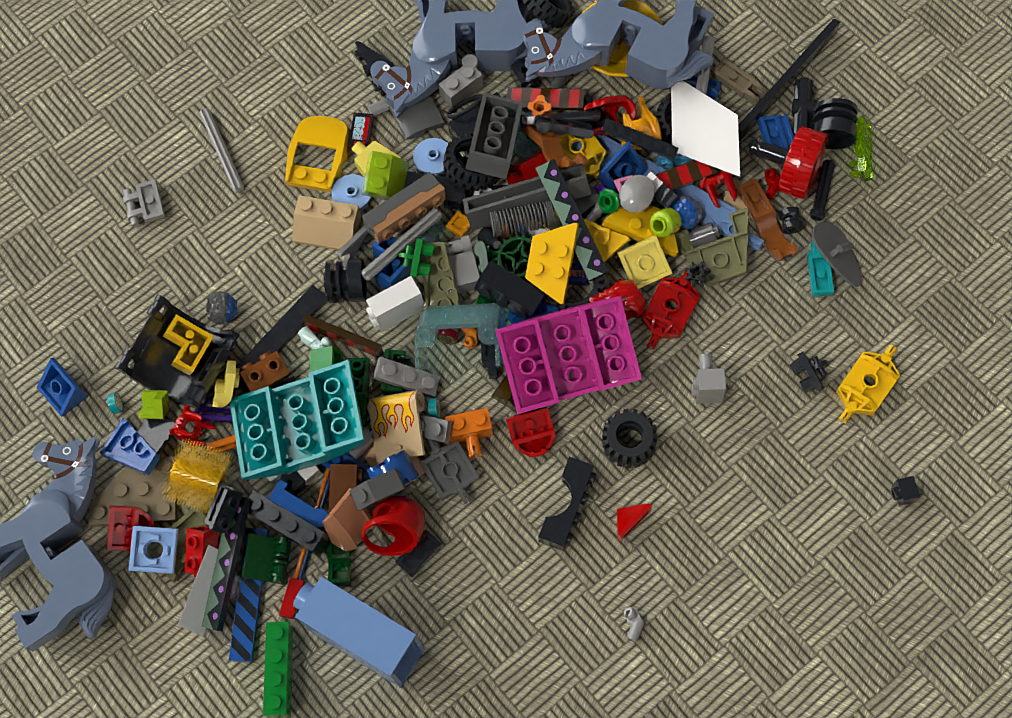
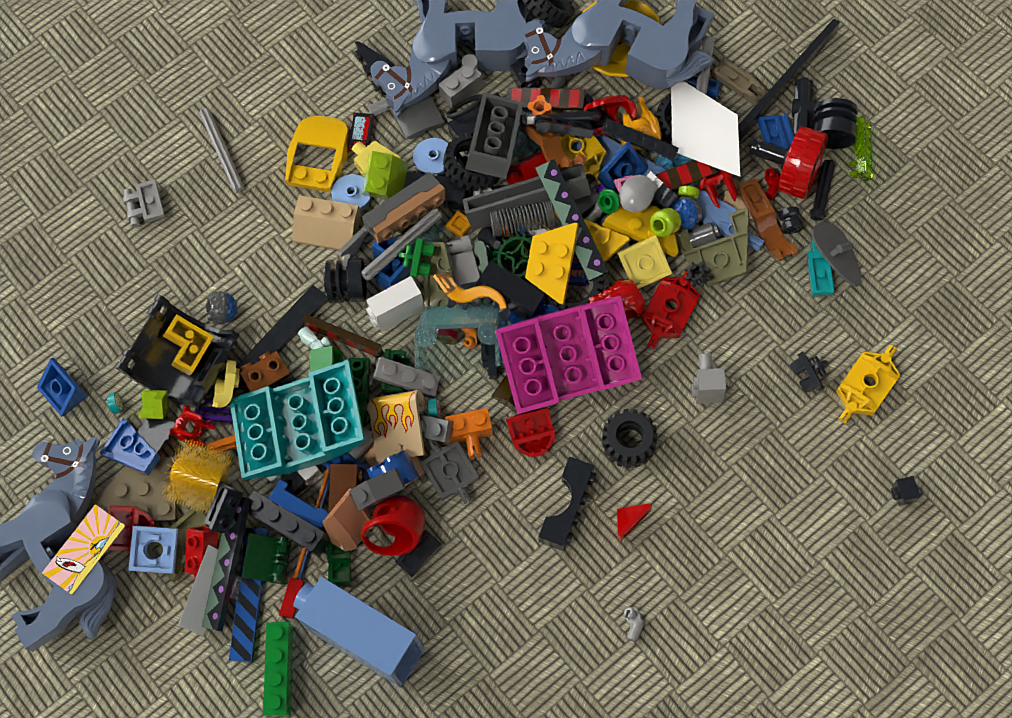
(83, 549): none -> sticker
(475, 295): none -> light orange piece
(688, 191): none -> lime tile

